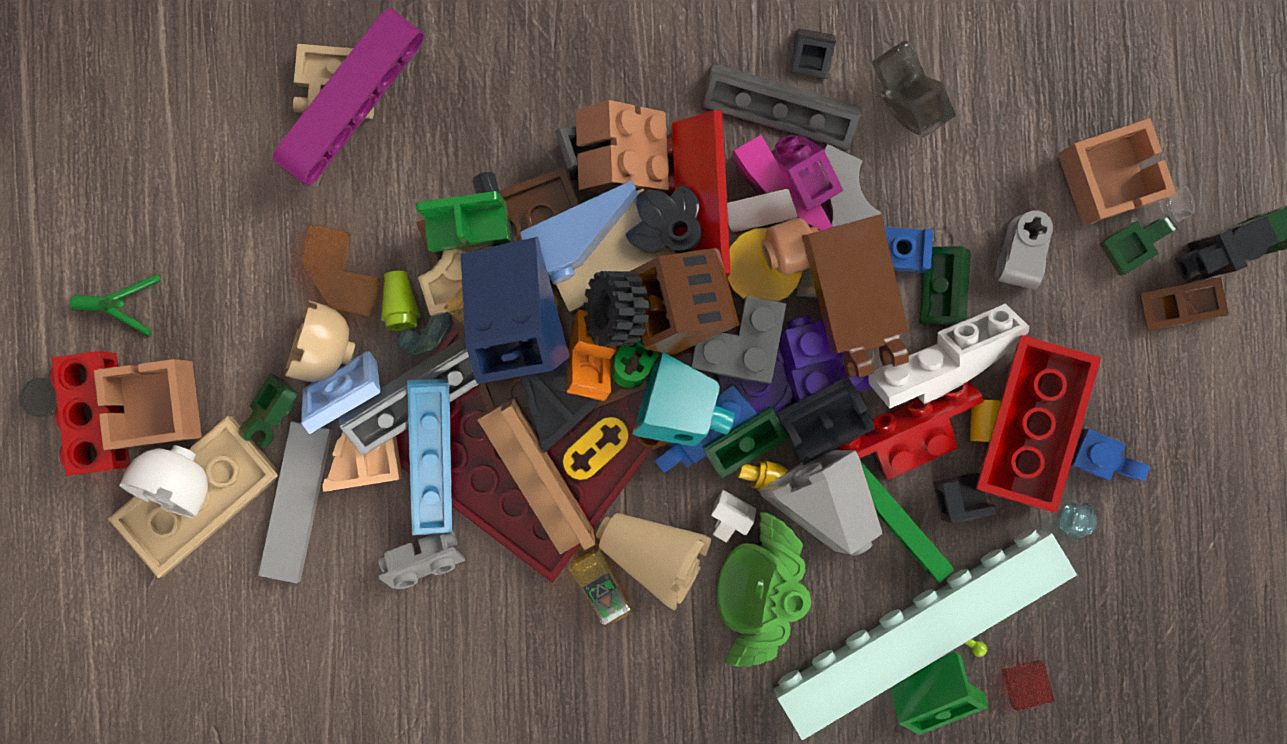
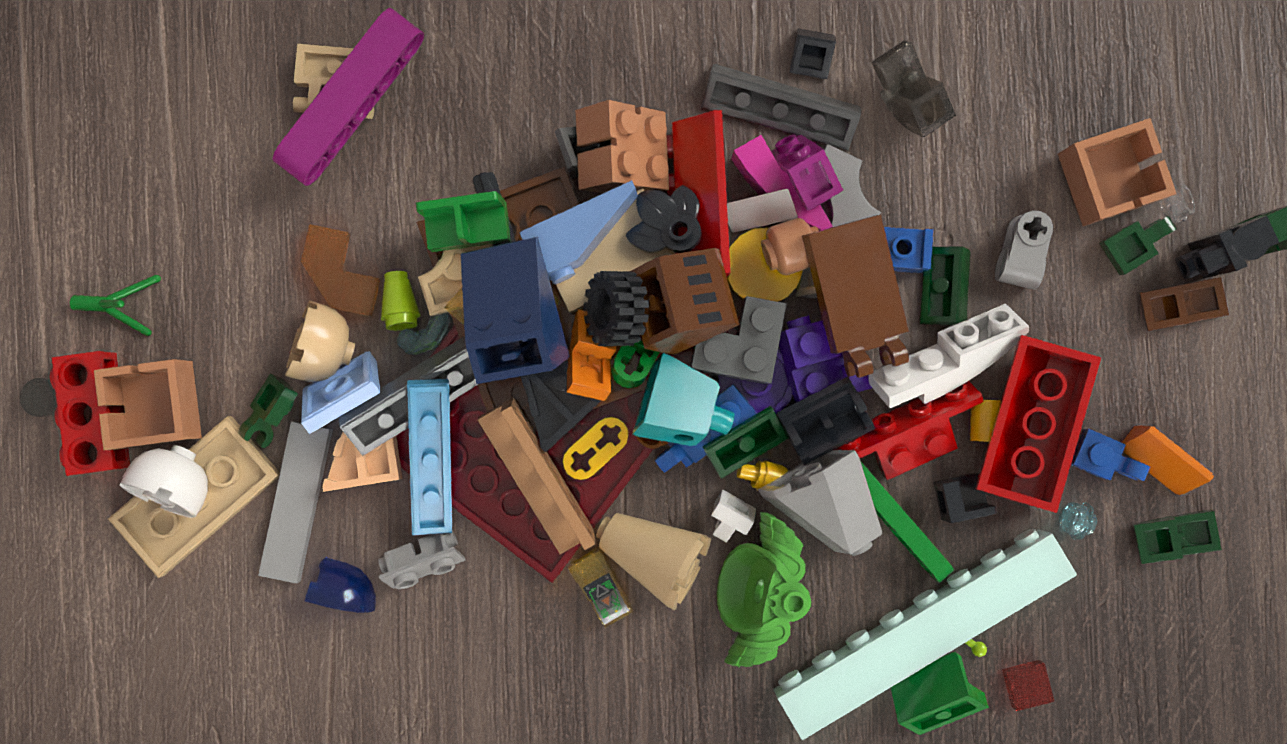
(342, 588): none -> clear blue brick
(1166, 460): none -> orange slope
(1177, 536): none -> dark green slope

